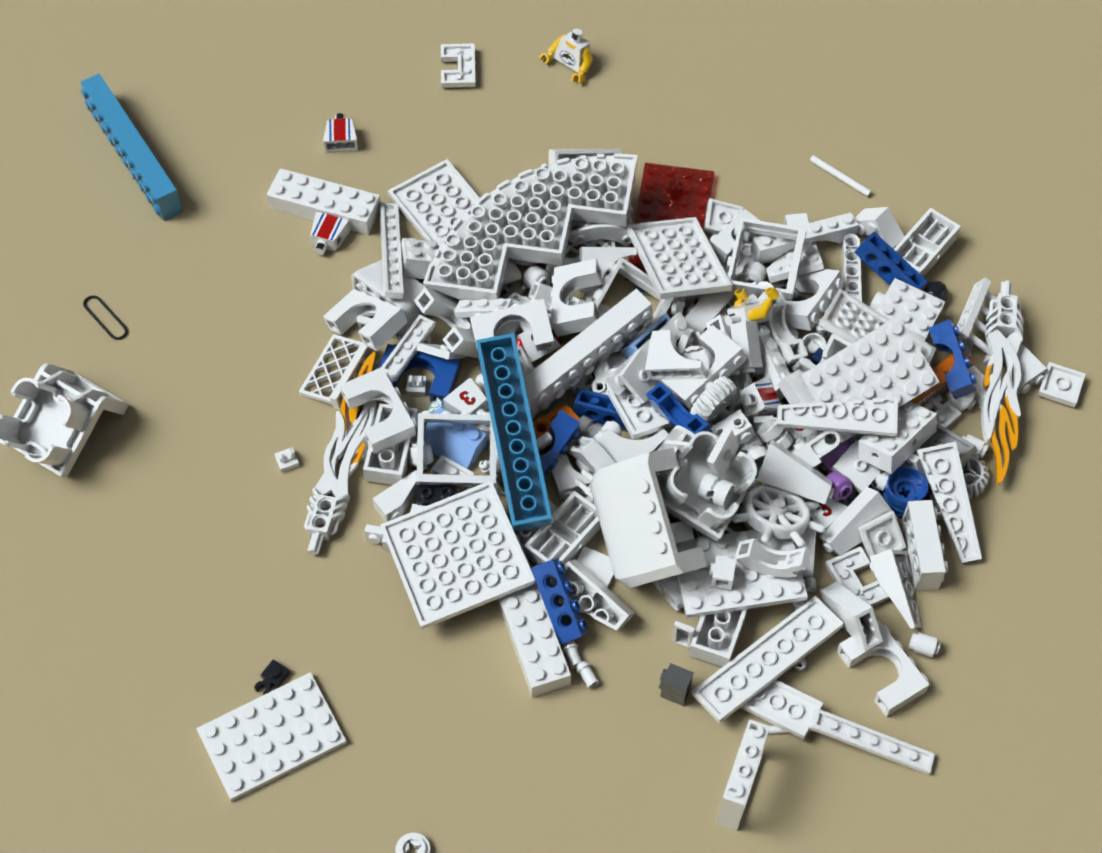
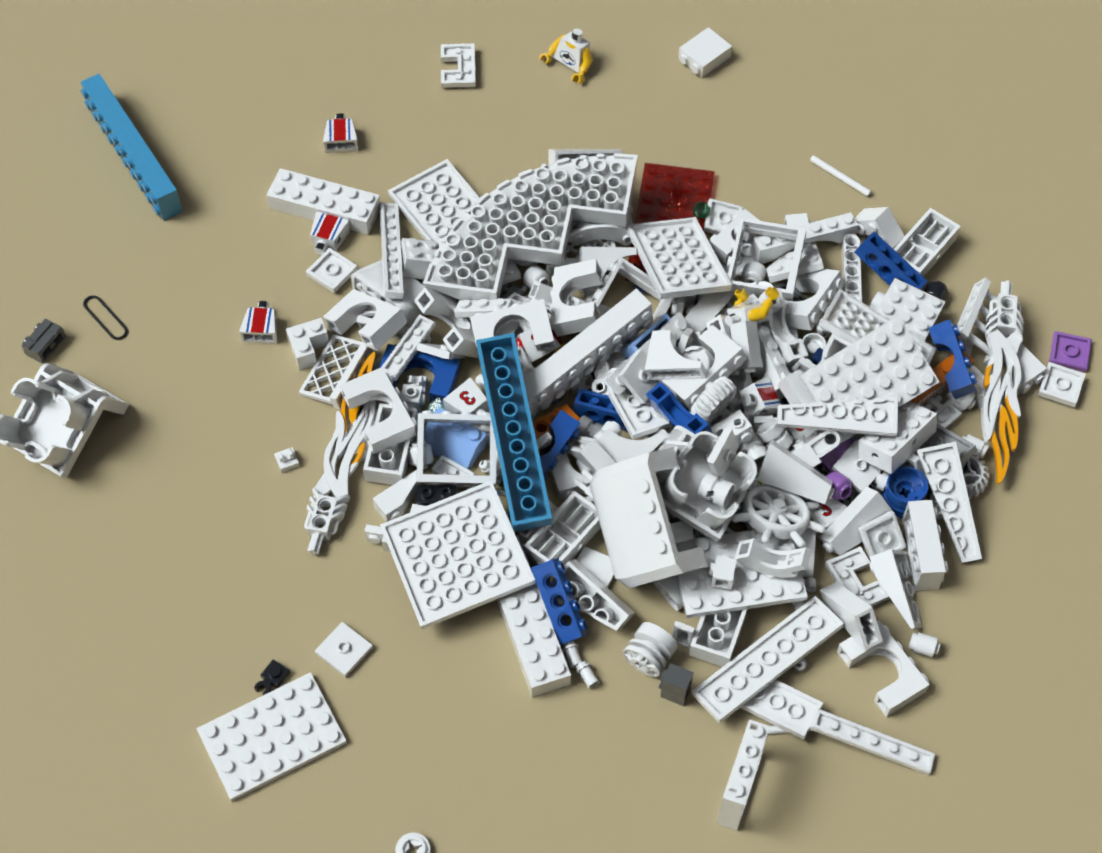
(43, 340): none -> dark grey brick
(259, 325): none -> white torso
(306, 338): none -> white brick
(331, 270): none -> white plate
(343, 649): none -> white plate
(413, 396): none -> white brick
(650, 649): none -> white wheel
(701, 210): none -> clear green plate
(705, 52): none -> white brick
(1070, 351): none -> medium lavender tile

